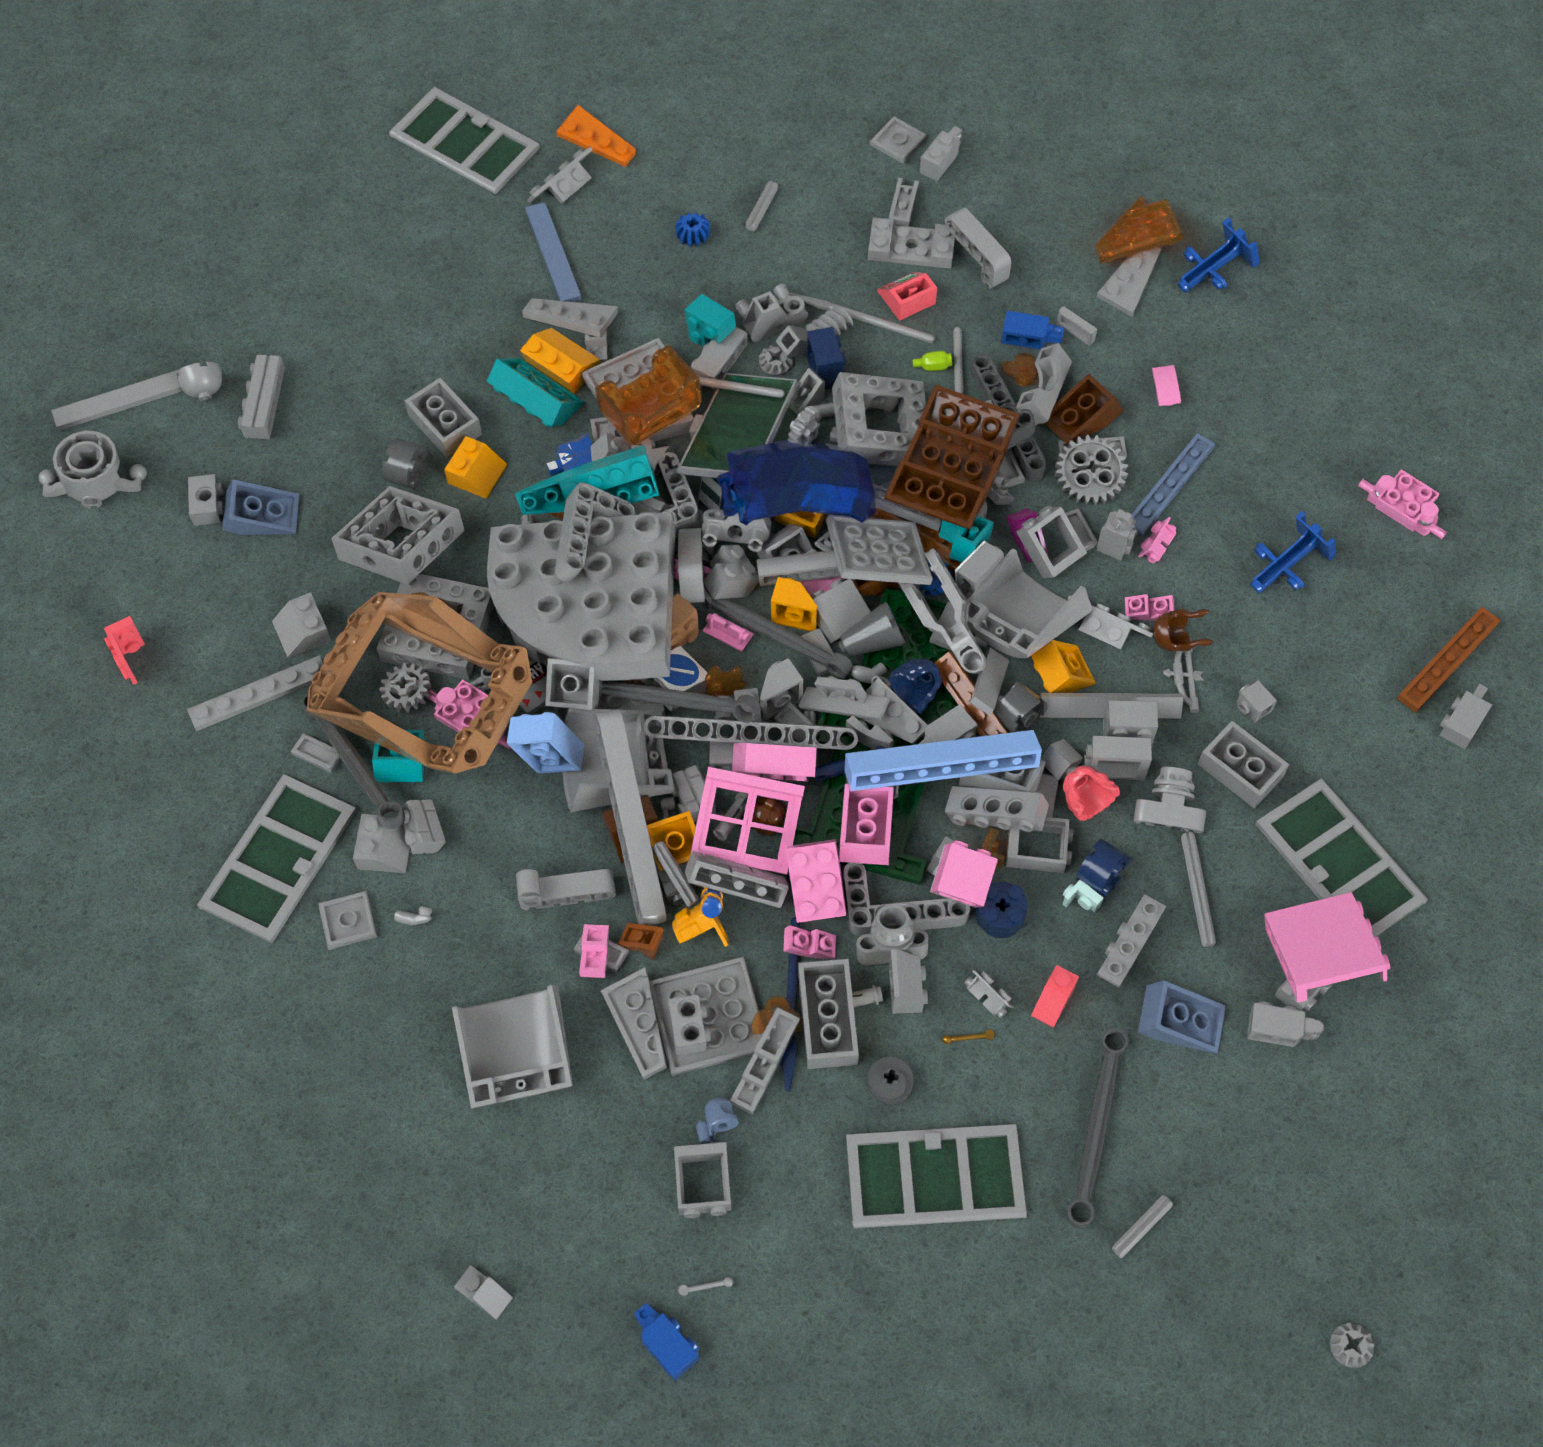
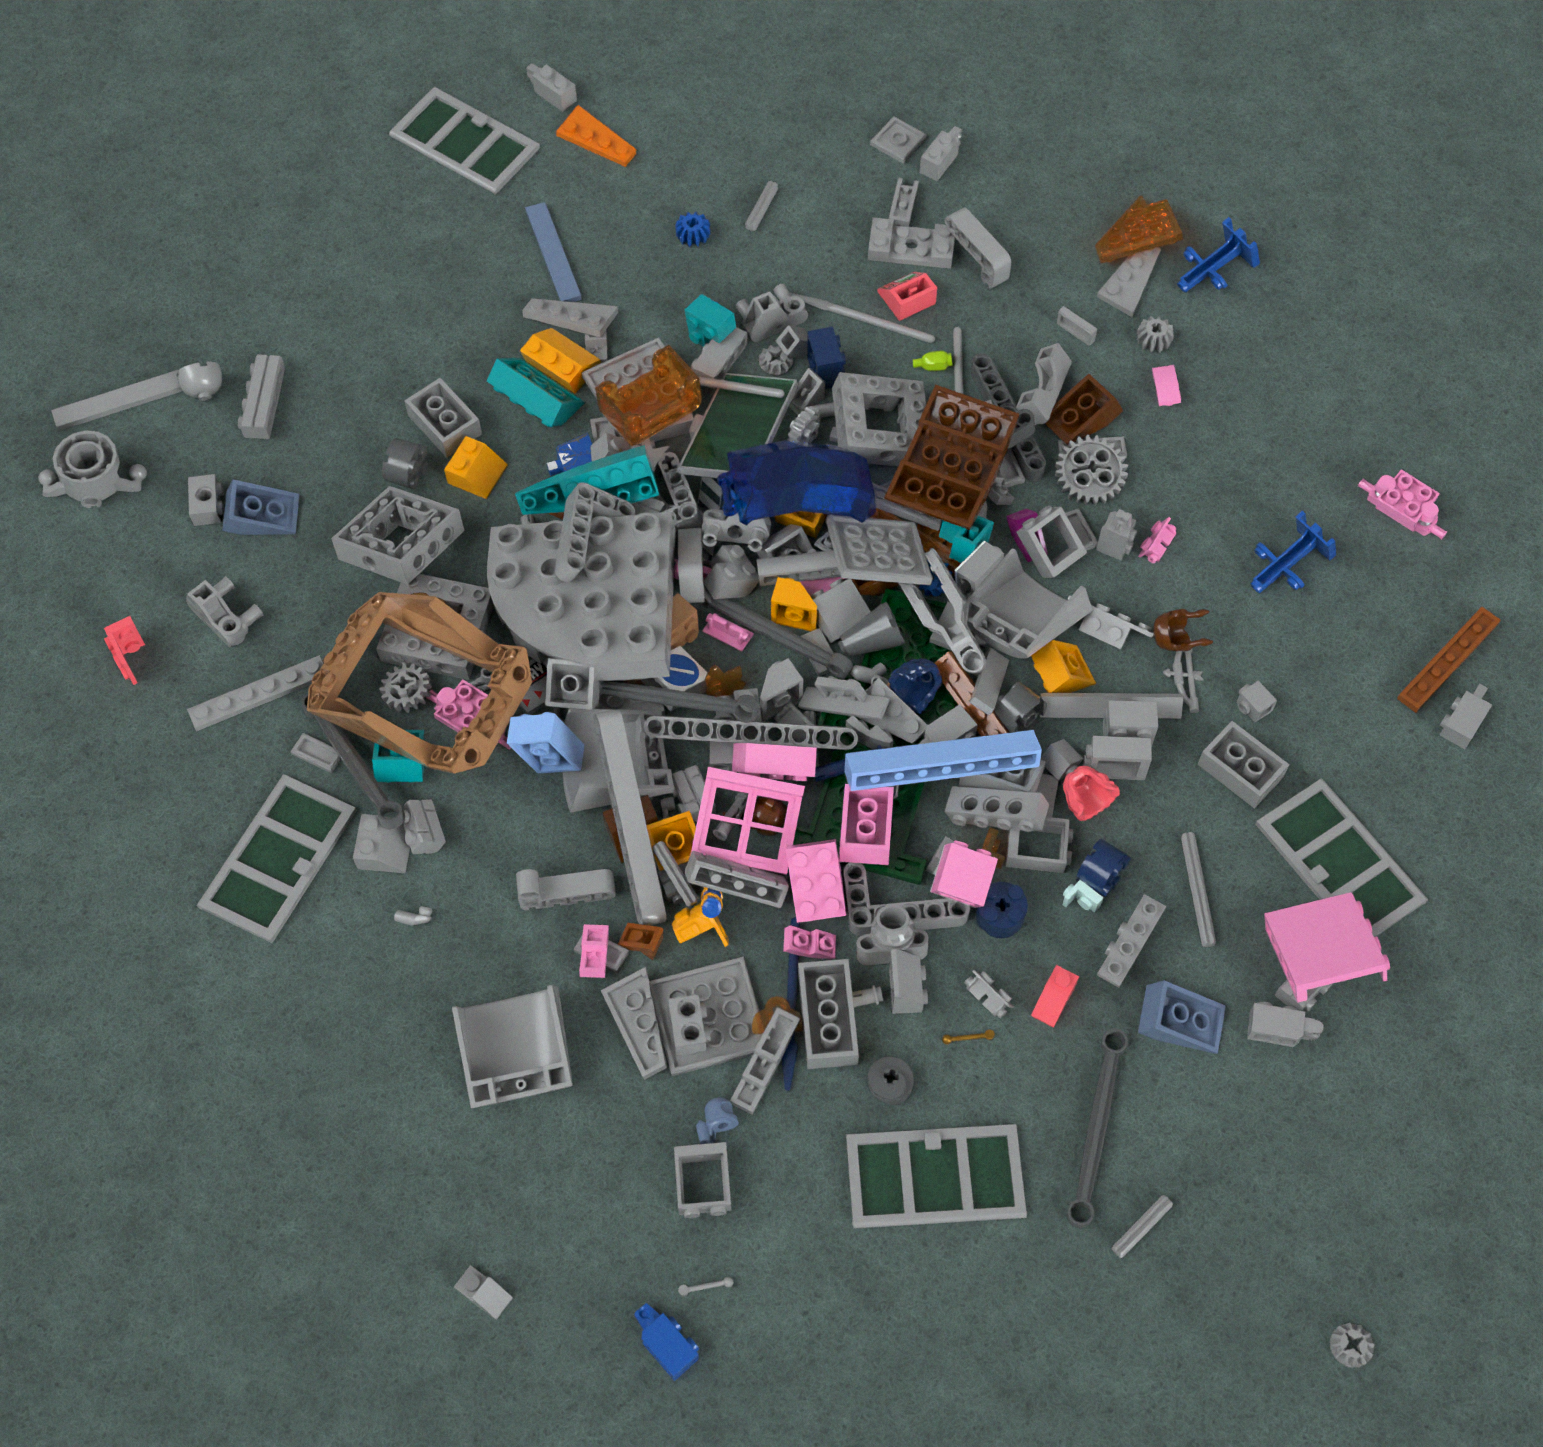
(213, 611): none -> light grey piece
(300, 626): light grey slope -> none
(347, 920): light grey tile -> none
(552, 86): none -> light grey hinge
(567, 181): light grey bracket -> none
(836, 318): light grey piece -> none
(1022, 369): clear orange plate -> none
(1029, 330): blue hinge -> none
(1146, 608): bright pink slope -> none
(1155, 334): none -> light grey gear
(1171, 483): sand blue tile -> none
(1173, 788): light grey beam -> none

